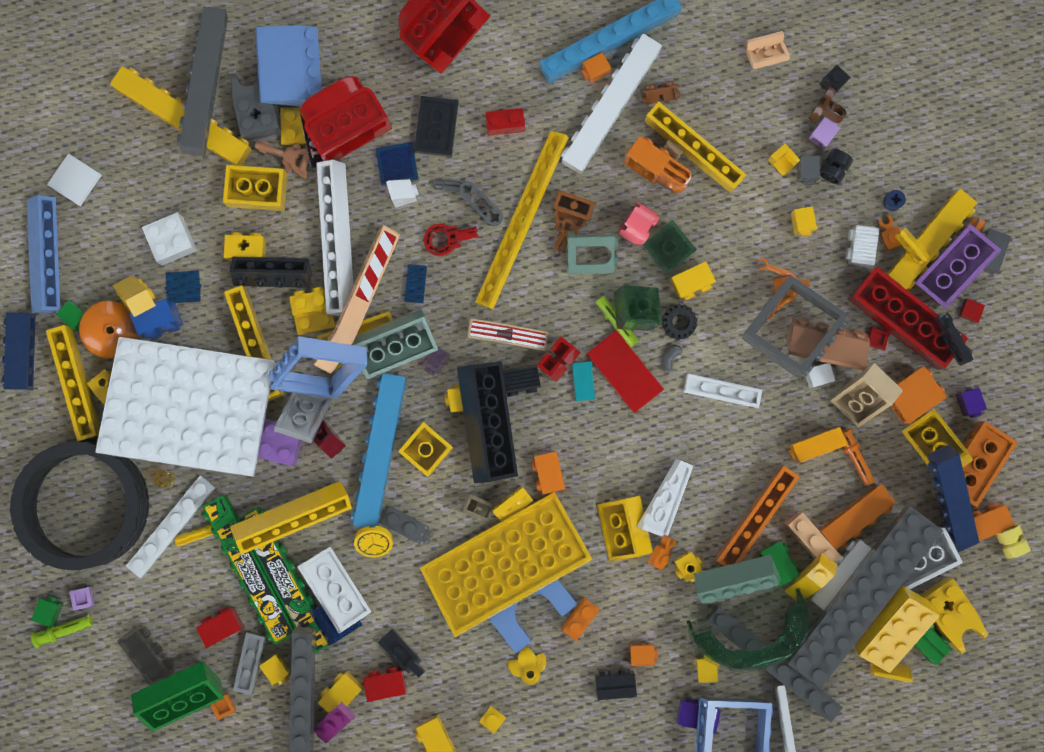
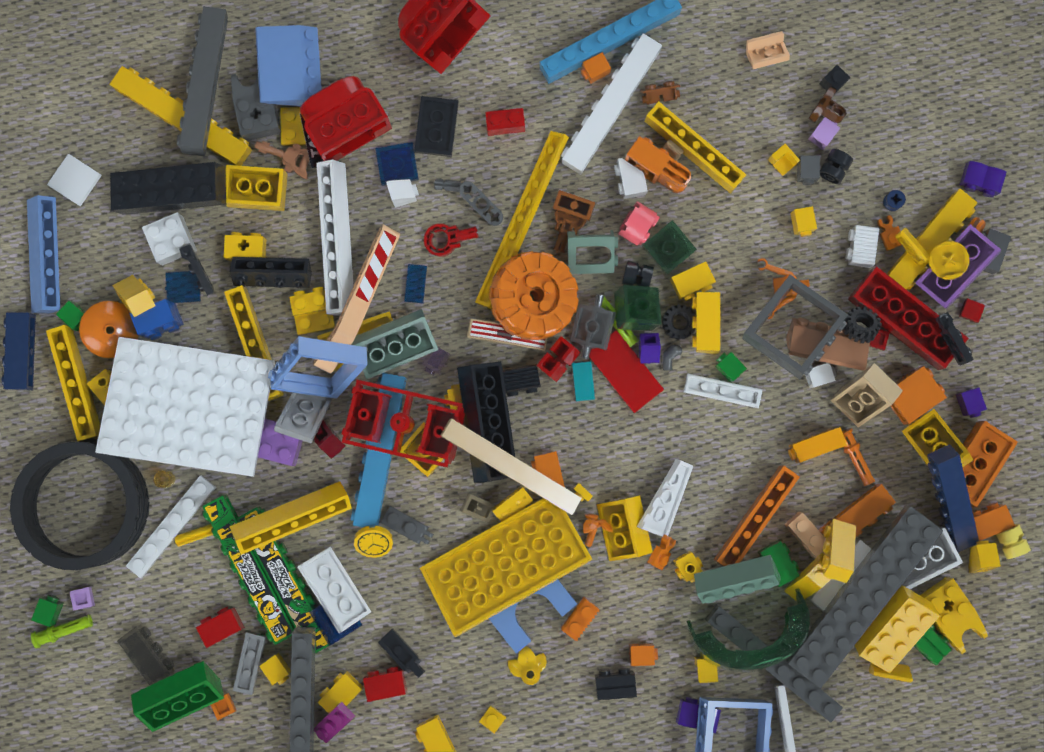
(168, 188): none -> black brick
(196, 268): none -> black hinge
(369, 413): none -> red piece
(510, 466): none -> tan tile
(552, 290): none -> orange wheel
(582, 492): none -> yellow plate
(591, 525): none -> orange plant
(592, 326): none -> dark grey plate
(631, 178): none -> white slope
(633, 269): none -> black wheel
(649, 348): none -> dark purple brick
(706, 322): none -> yellow slope
(730, 366): none -> green brick
(839, 550): none -> yellow brick
(867, 318): none -> black tyre
(949, 260): none -> yellow tile
(982, 178): none -> dark purple brick
(983, 557): none -> yellow slope

